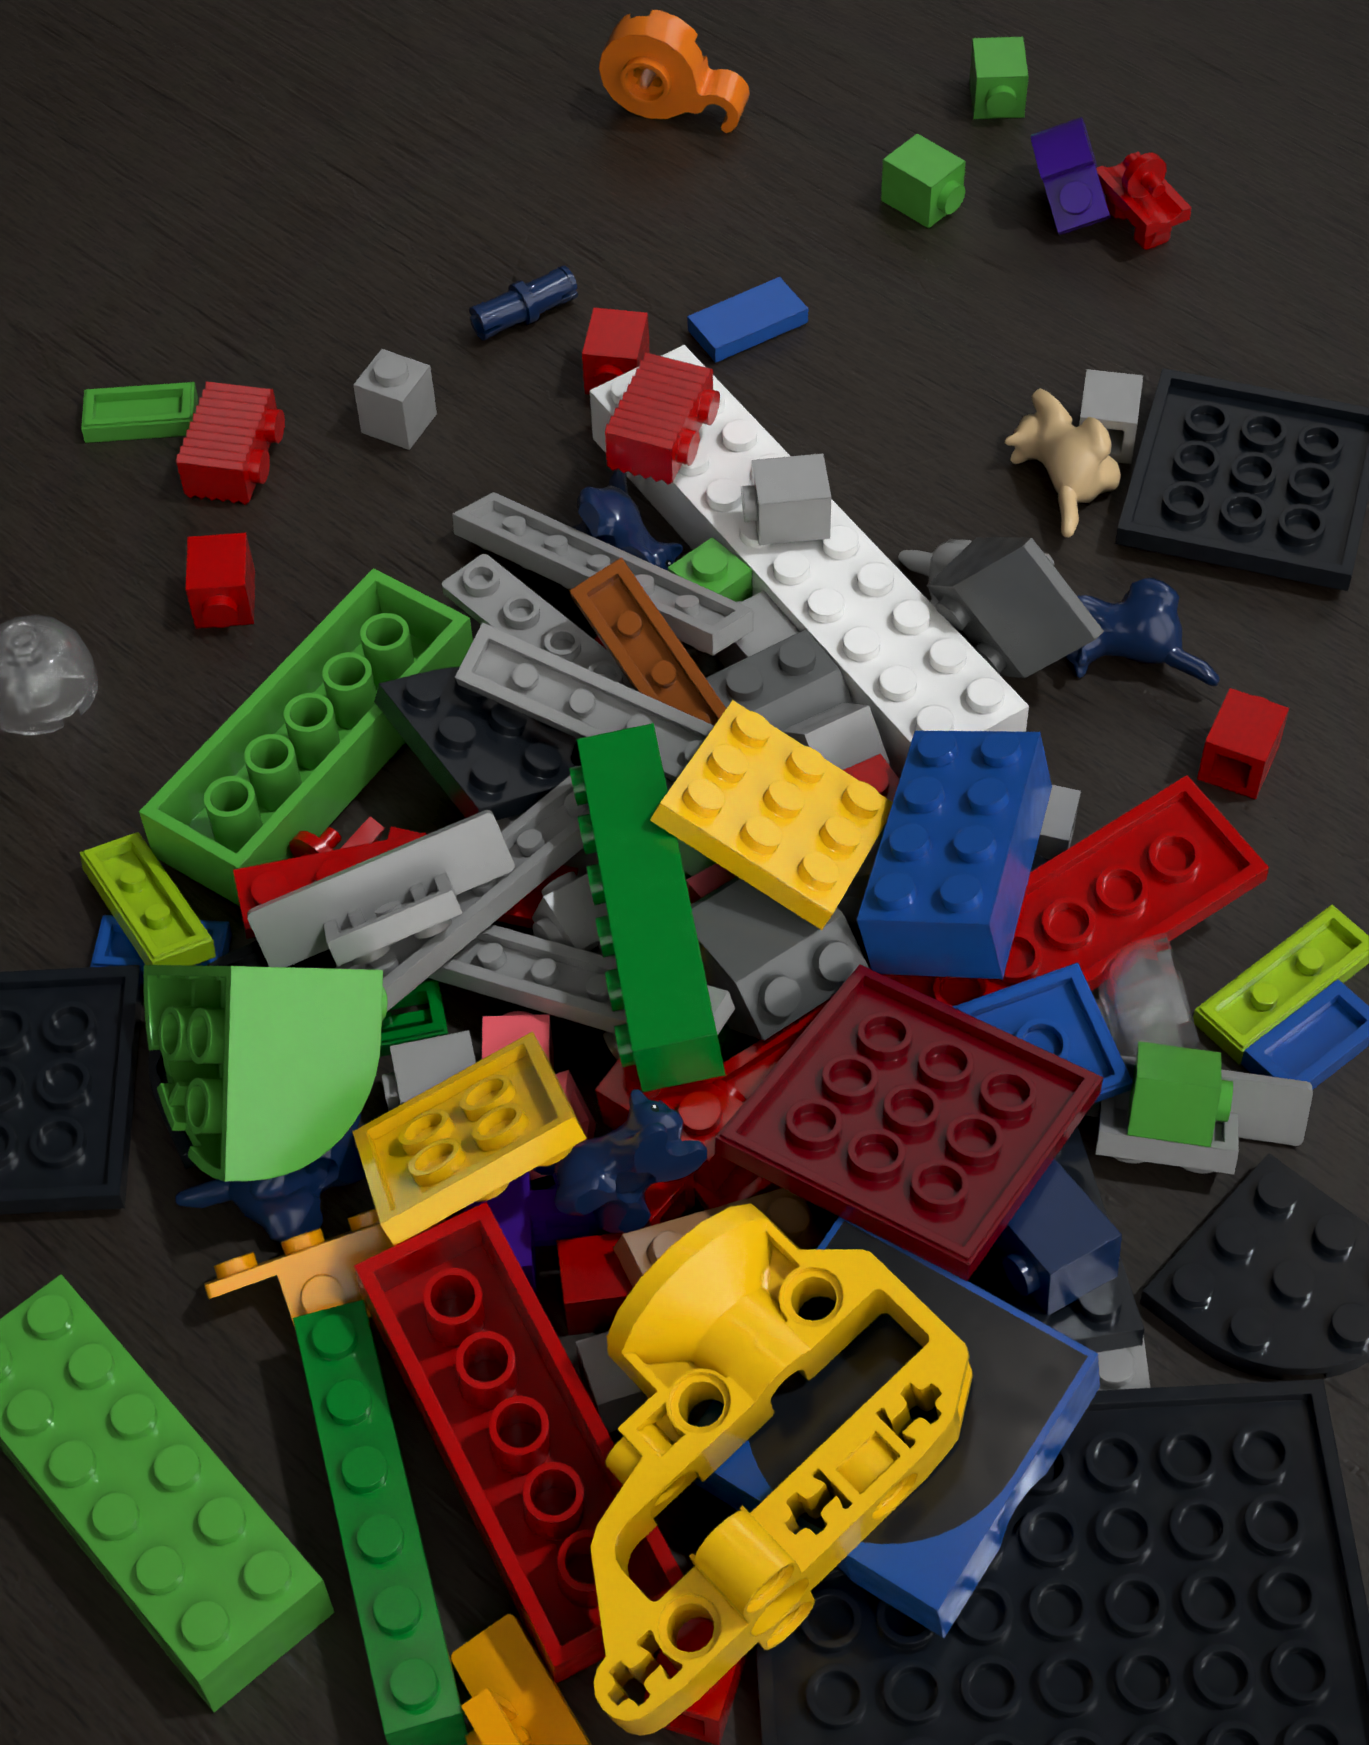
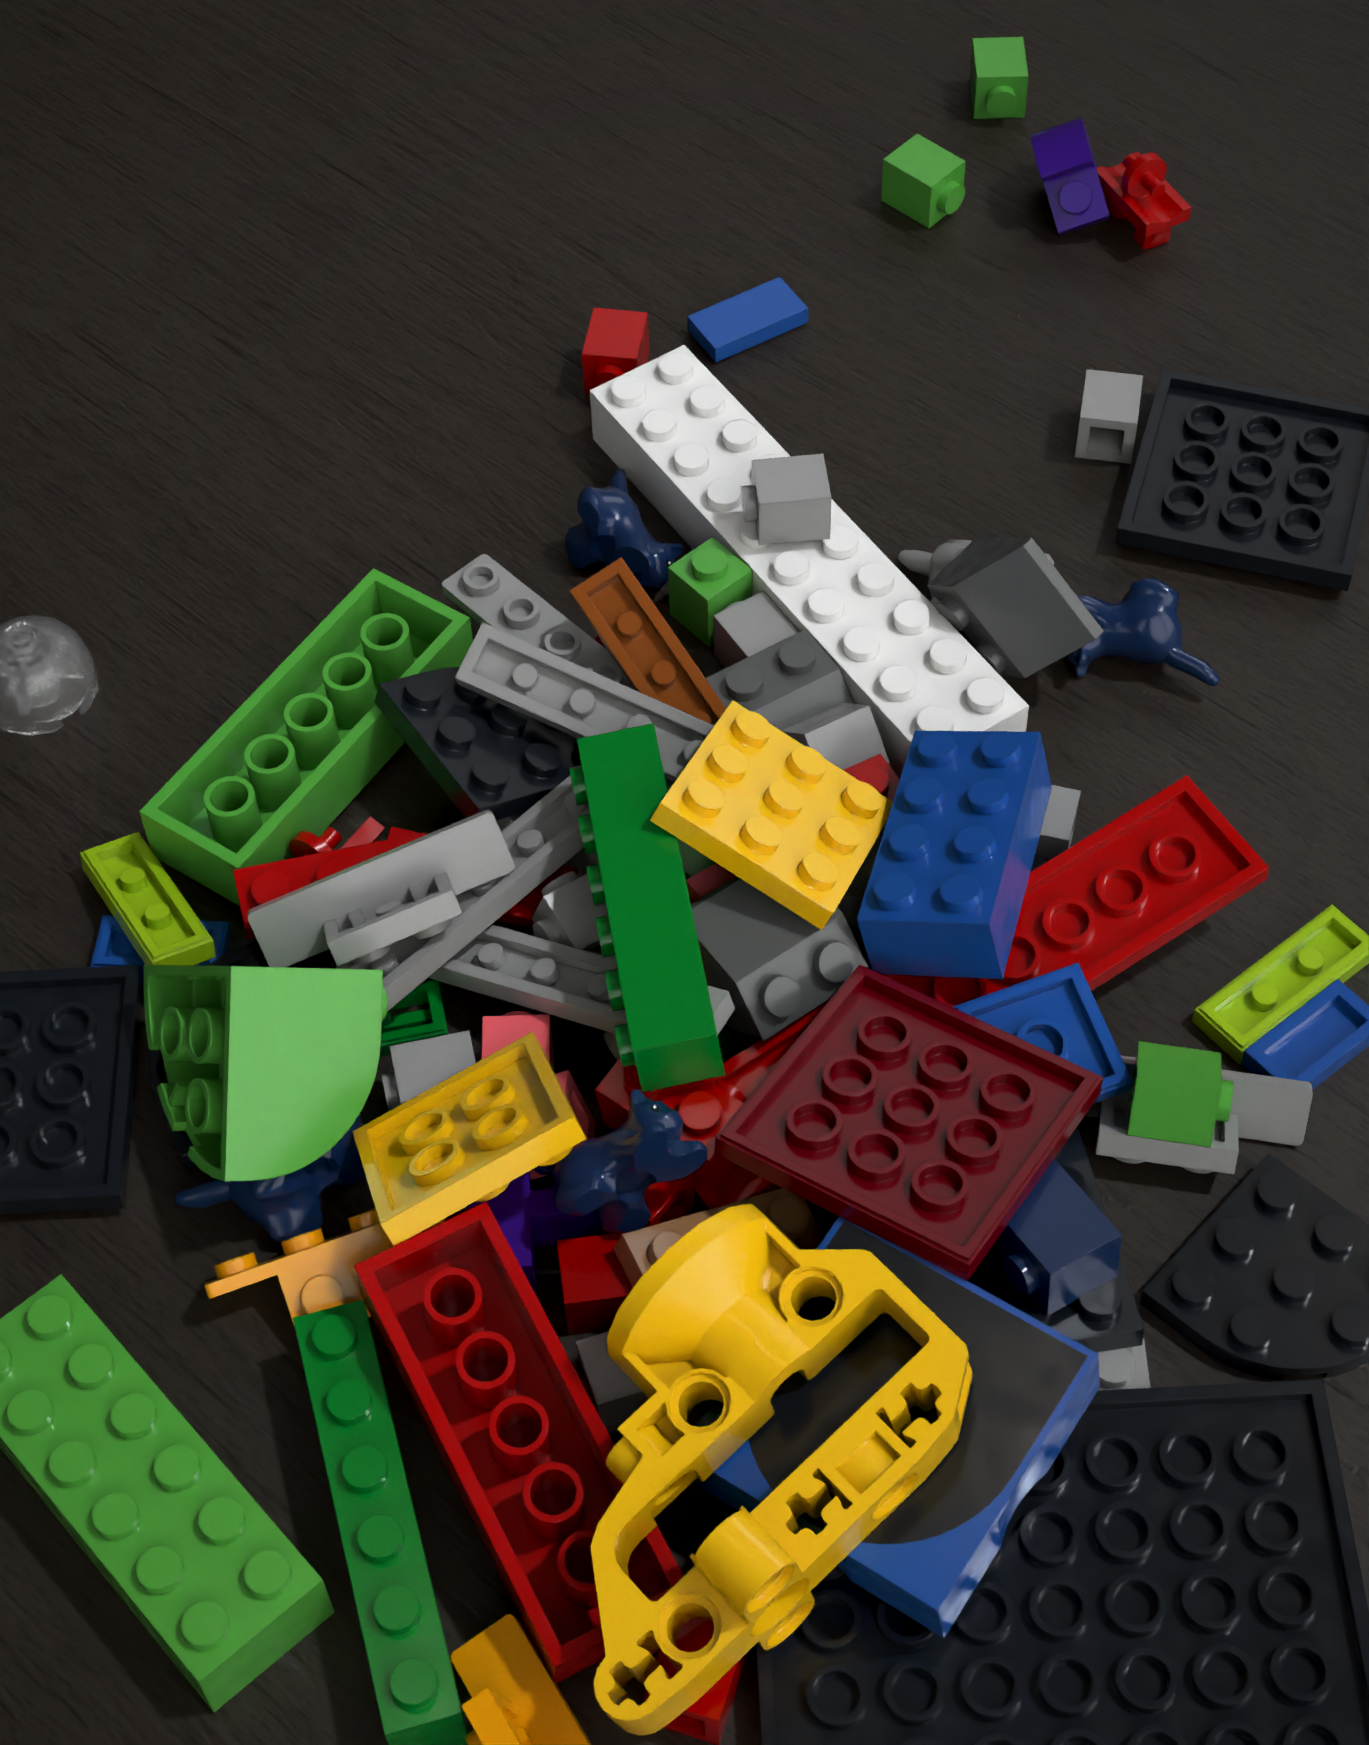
(138, 412): bright green tile -> none
(220, 580): red brick -> none
(229, 442): red brick -> none
(395, 399): light grey brick -> none
(523, 302): dark blue pin -> none
(570, 557): light grey plate -> none
(660, 71): orange piece -> none
(661, 418): red brick -> none
(1072, 455): tan animal -> none
(1145, 997): clear cylinder -> none
(1242, 743): red brick -> none

